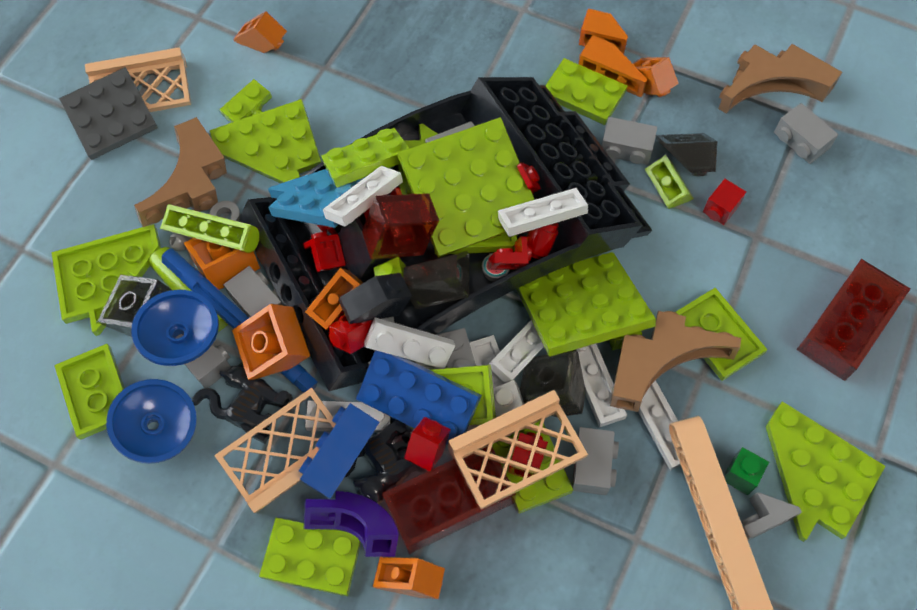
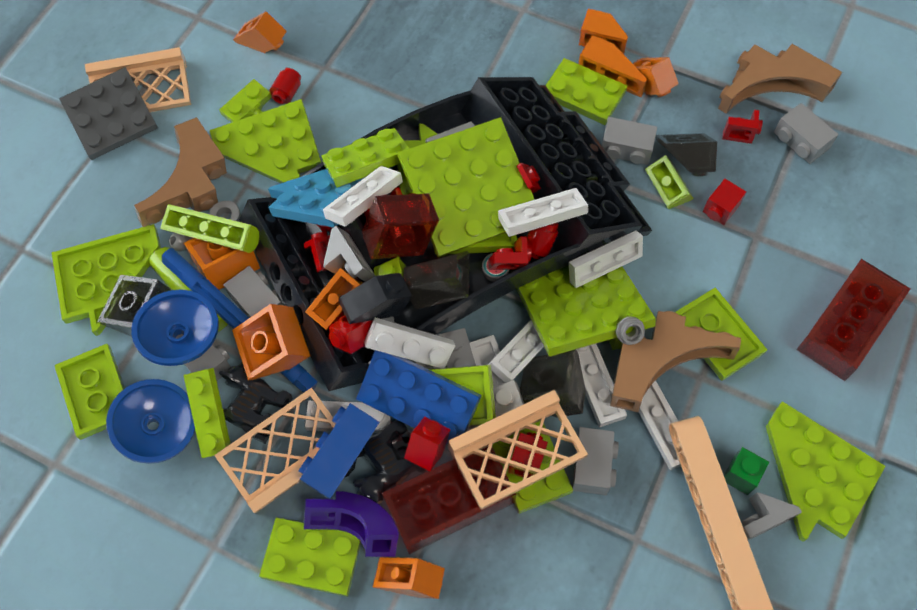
(207, 412): none -> lime plate
(285, 86): none -> red brick
(344, 254): none -> light grey slope
(605, 259): none -> white plate
(635, 335): none -> light grey plate
(743, 129): none -> red bracket

